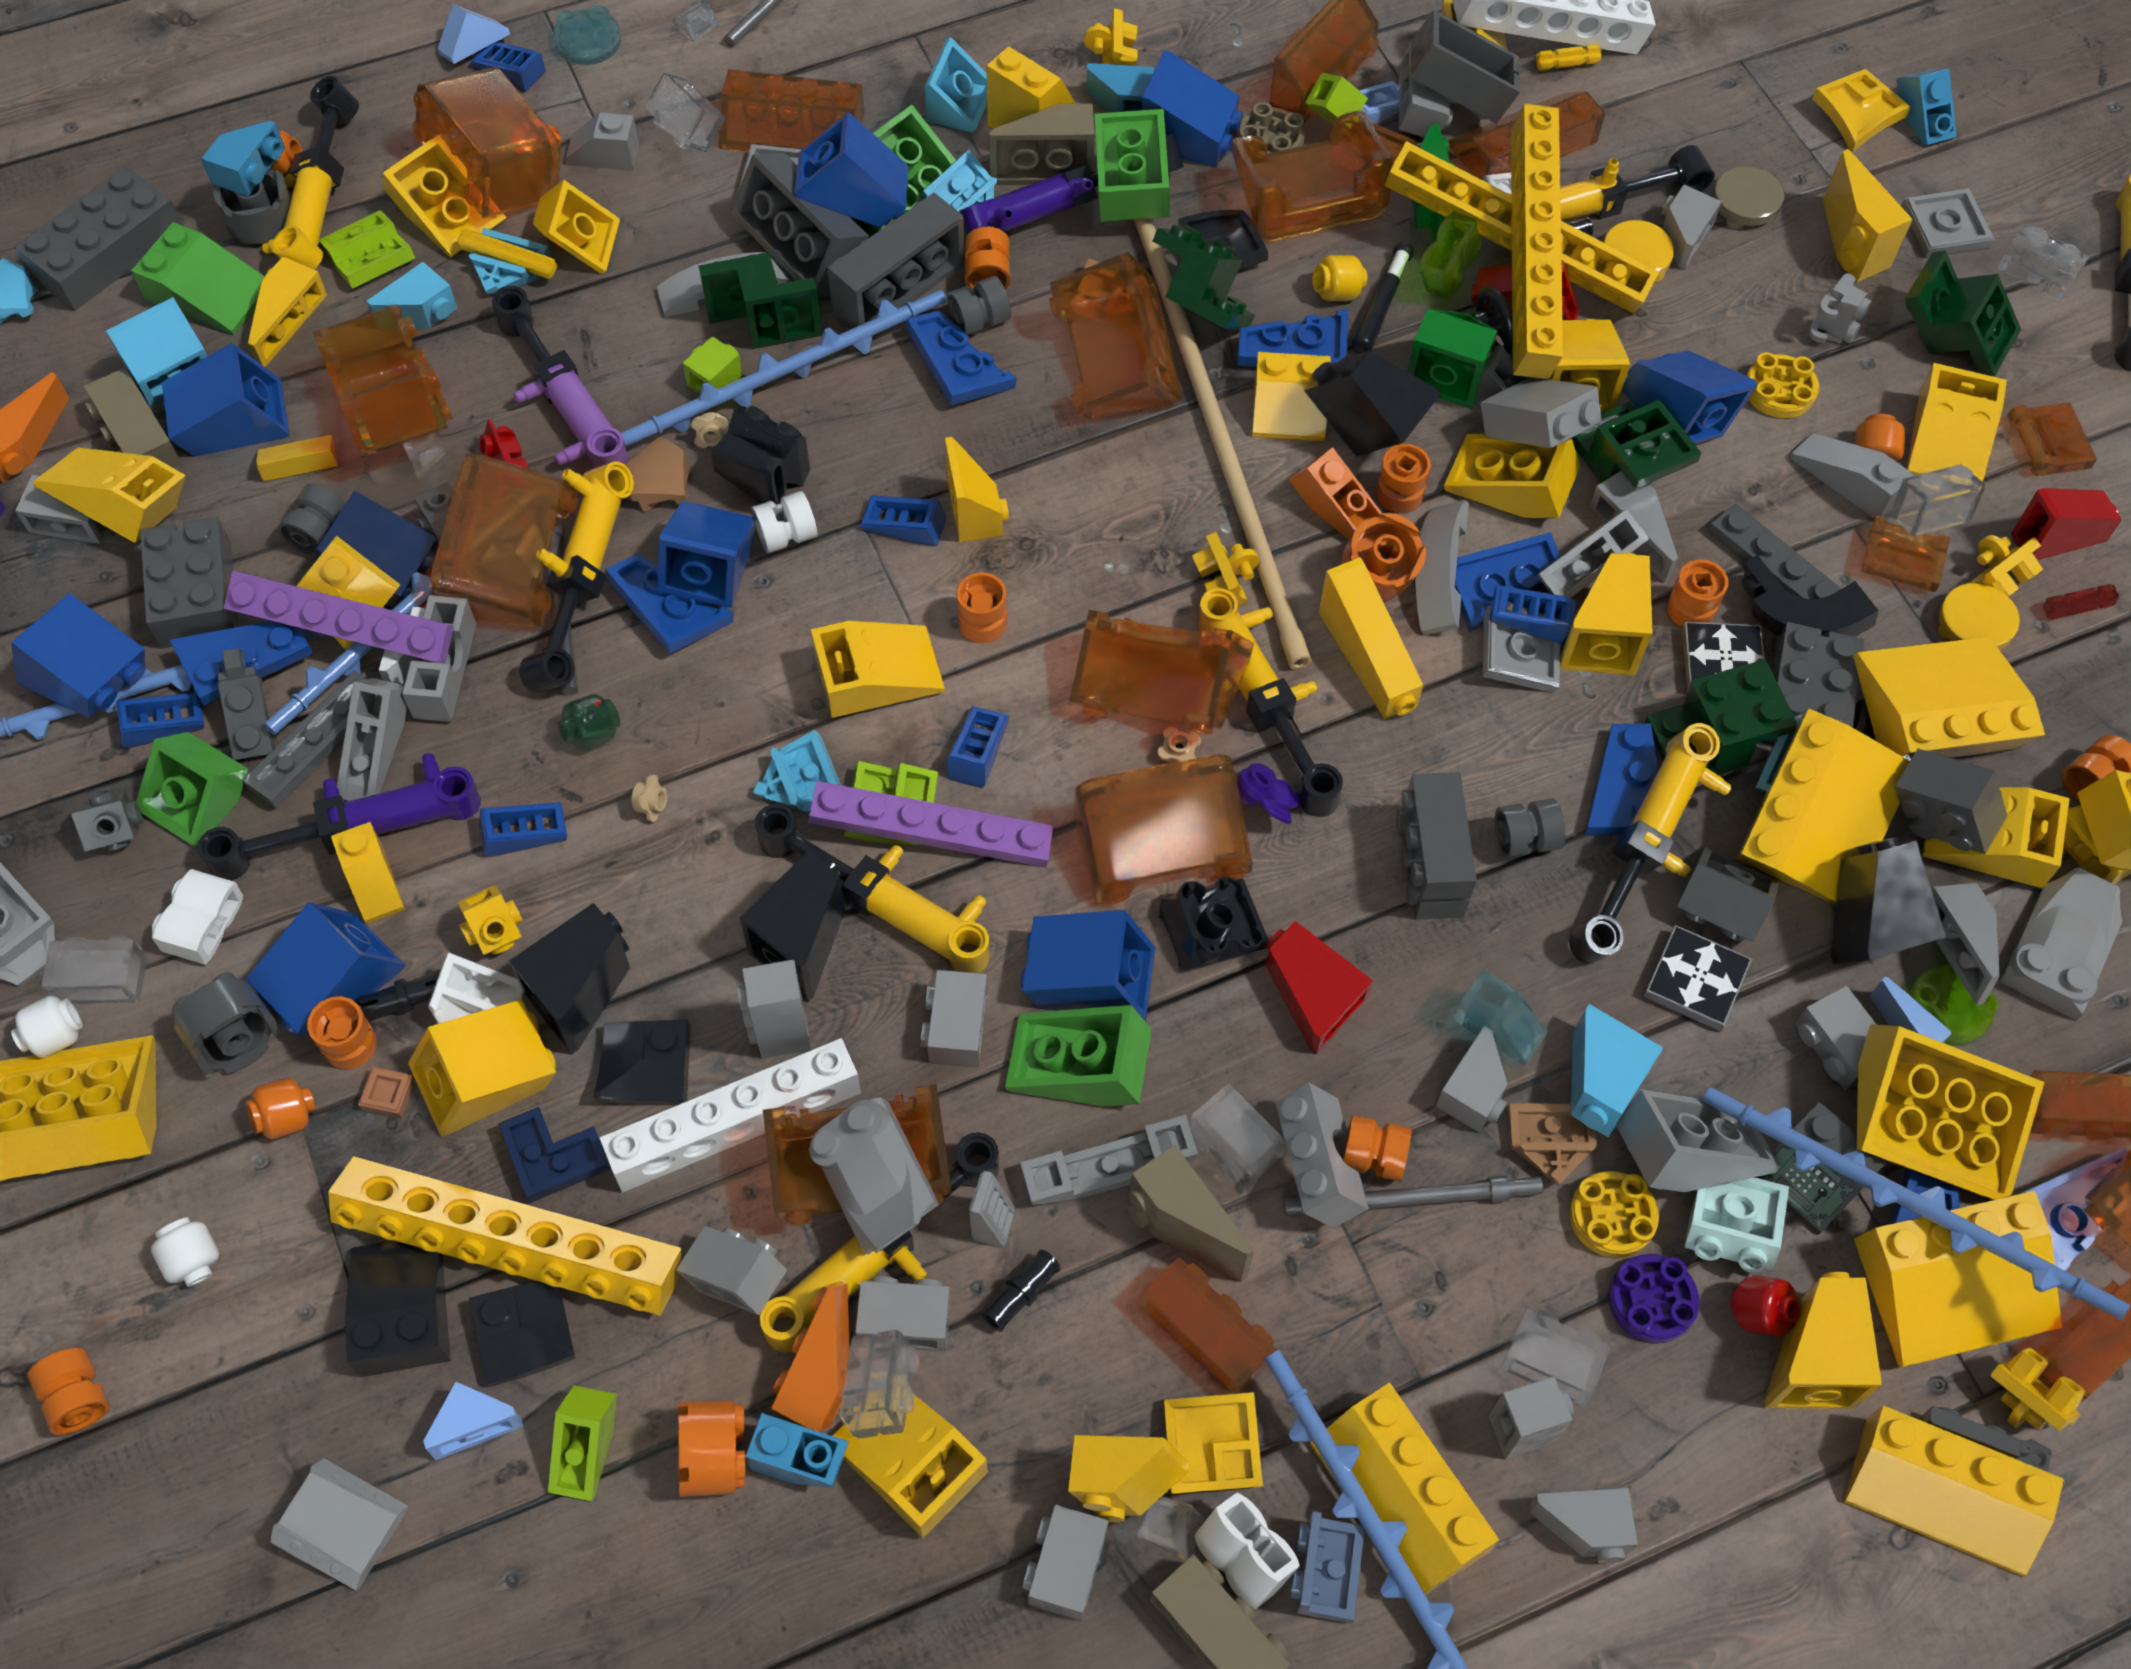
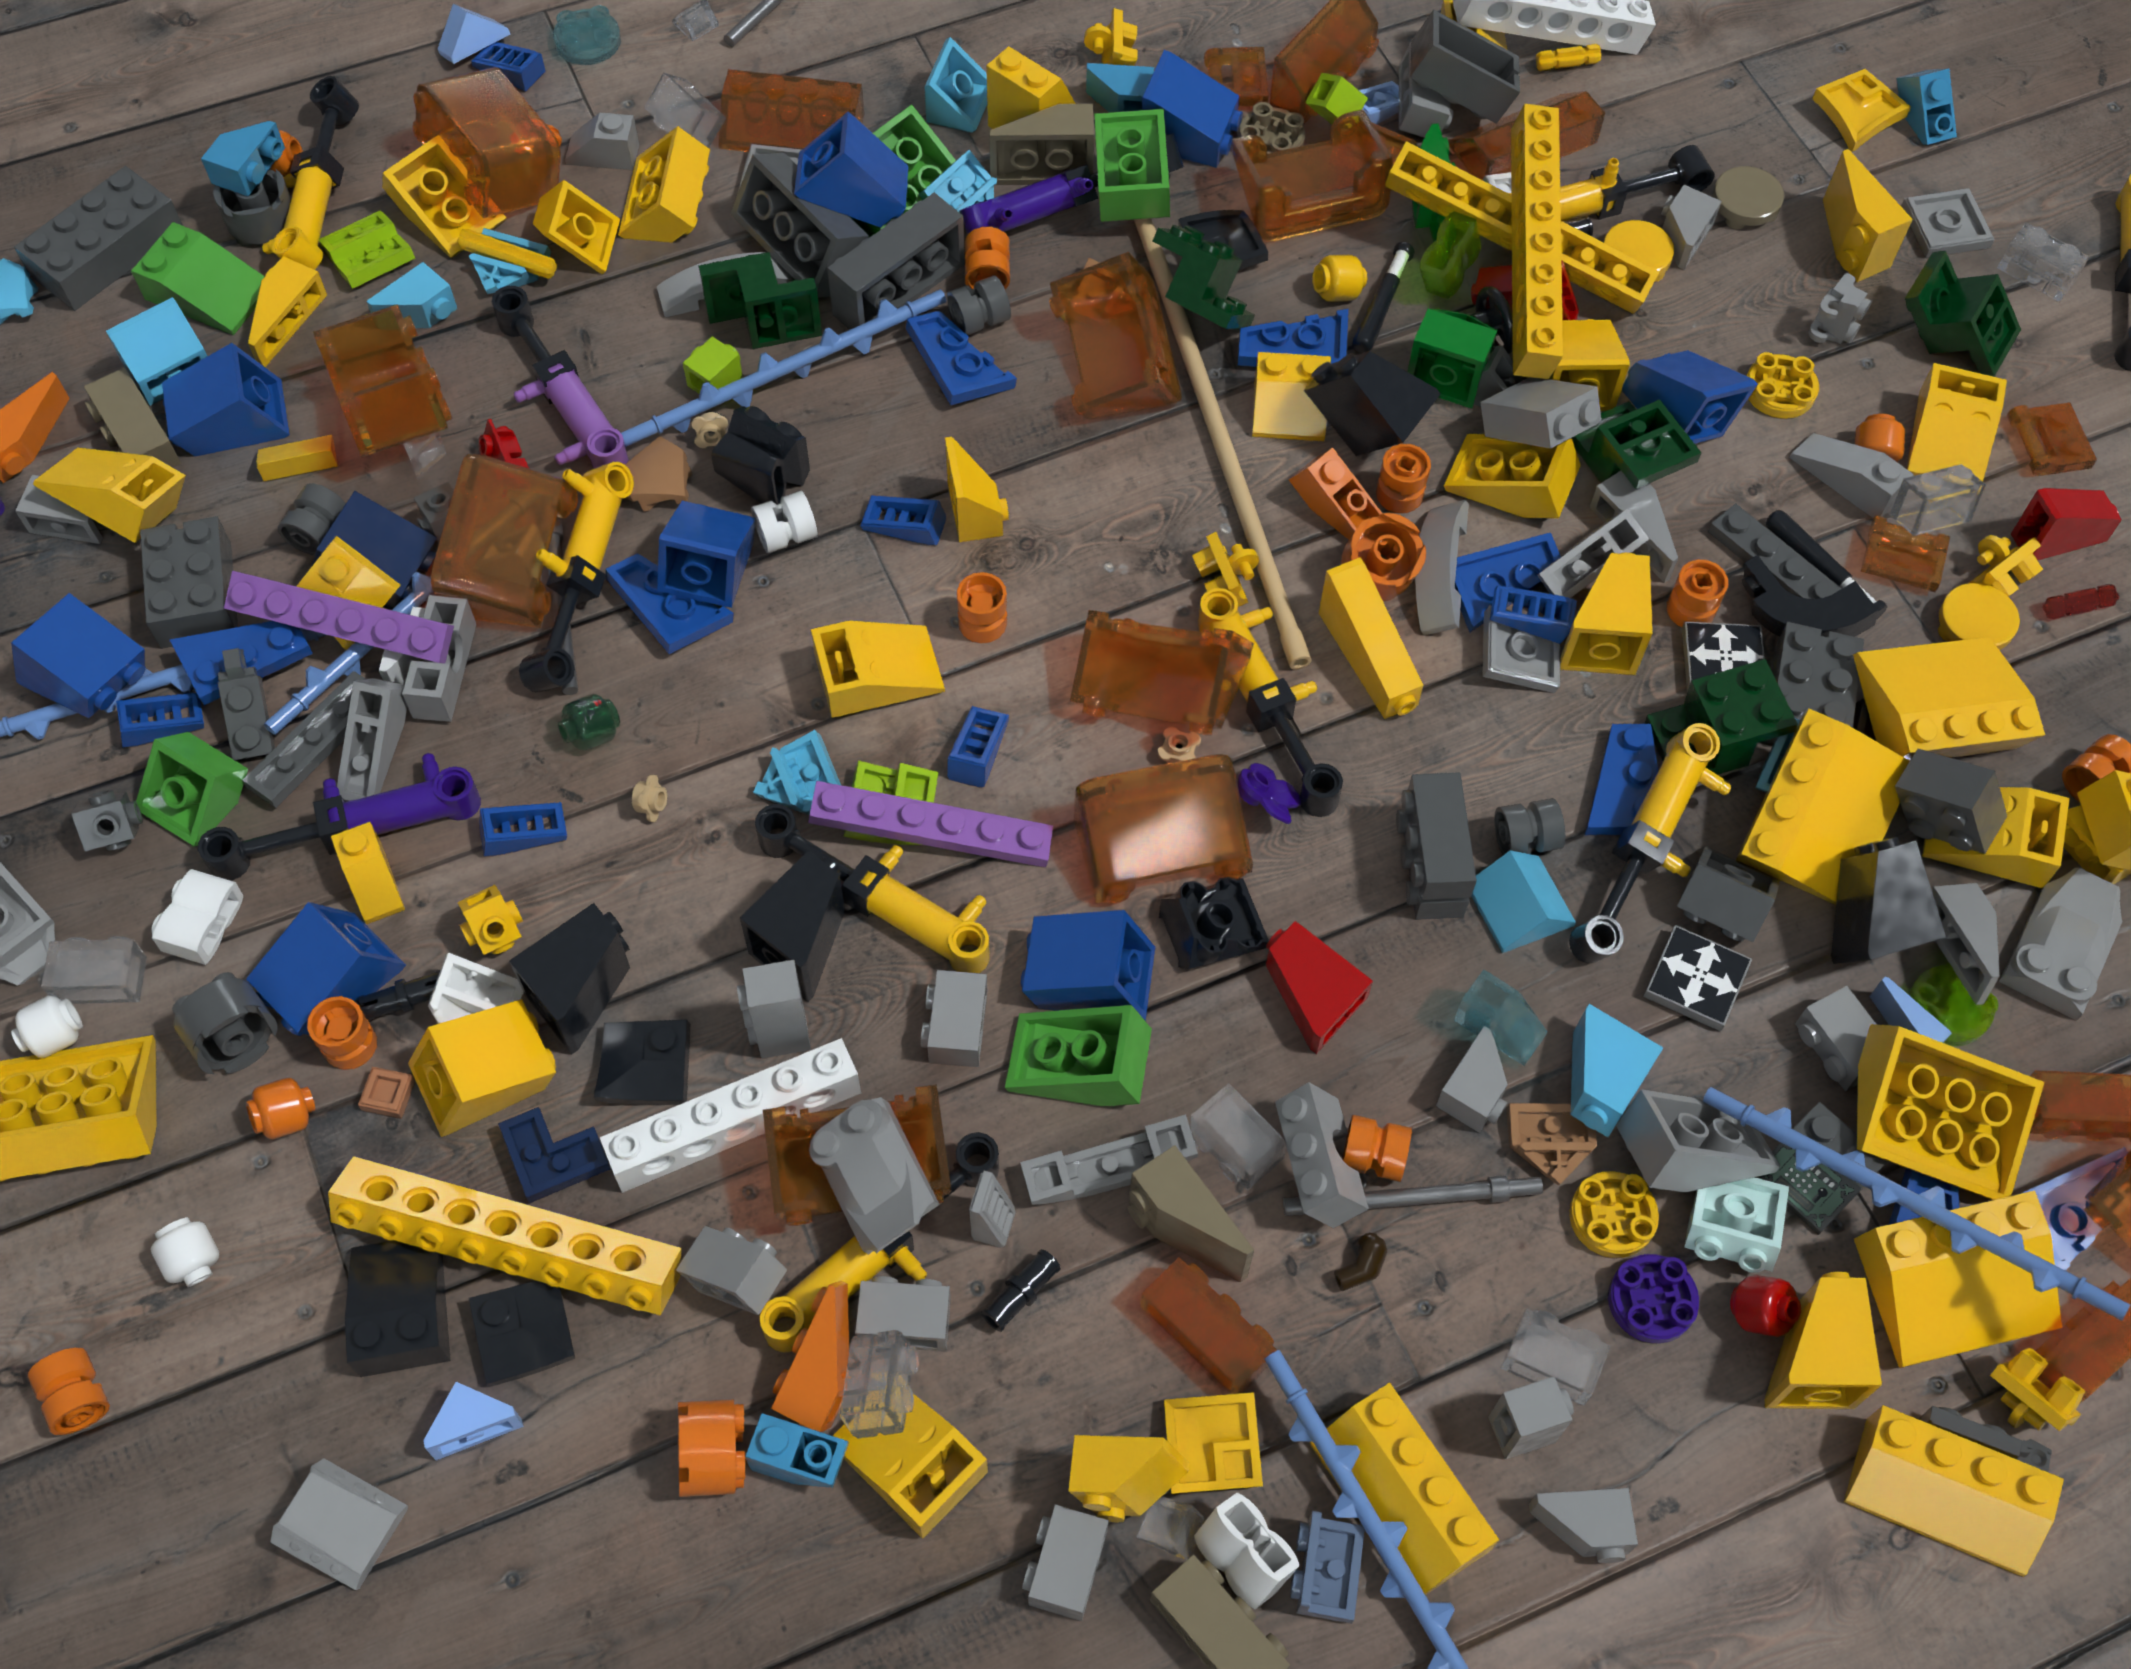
(581, 1442): lime slope -> none
(665, 189): none -> yellow slope
(1247, 71): none -> clear orange plate
(1368, 1264): none -> dark brown arm
(1520, 901): none -> medium azure slope
(1800, 541): none -> black piece

